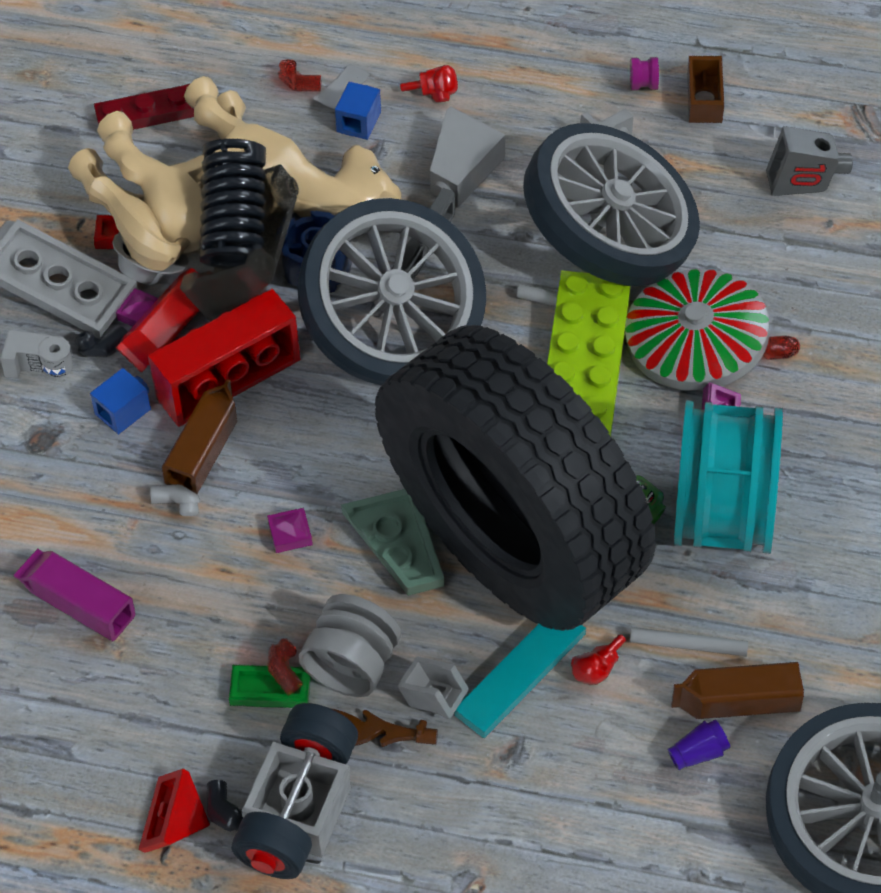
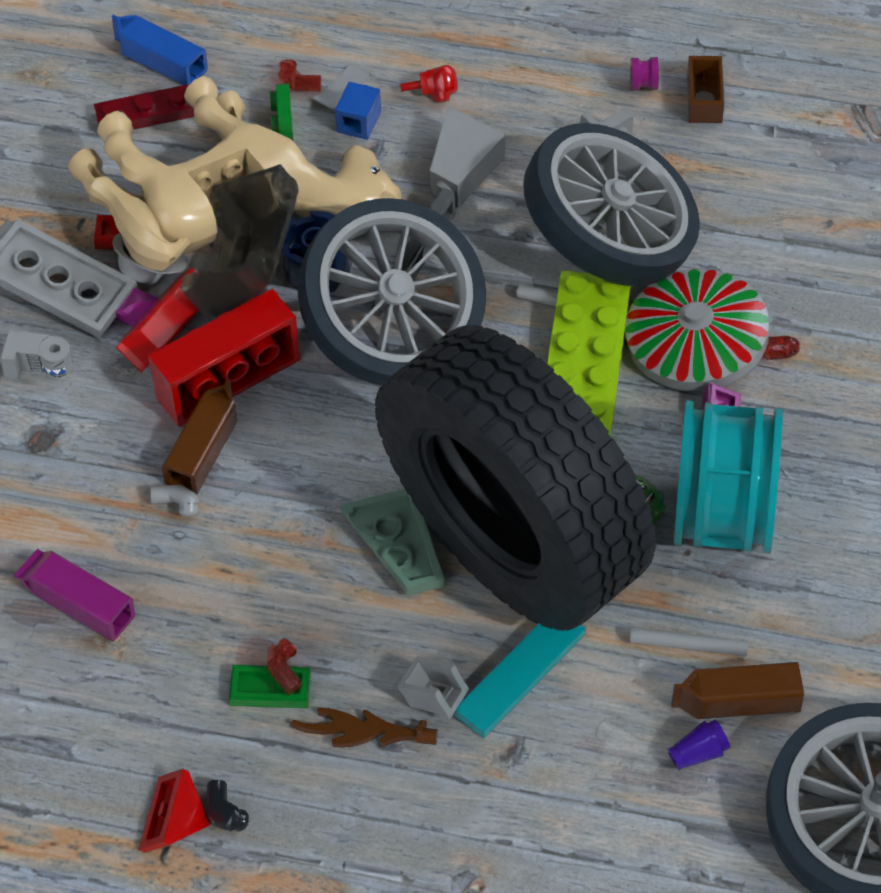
(99, 347): black arm -> none
(121, 400): blue brick -> none
(159, 49): none -> blue piece
(231, 202): black piece -> none
(281, 102): none -> green plate
(289, 530): magenta tile -> none
(297, 793): brick -> none
(350, 645): light grey wheel -> none
(596, 665): red piece -> none
(805, 162): dark grey torso -> none

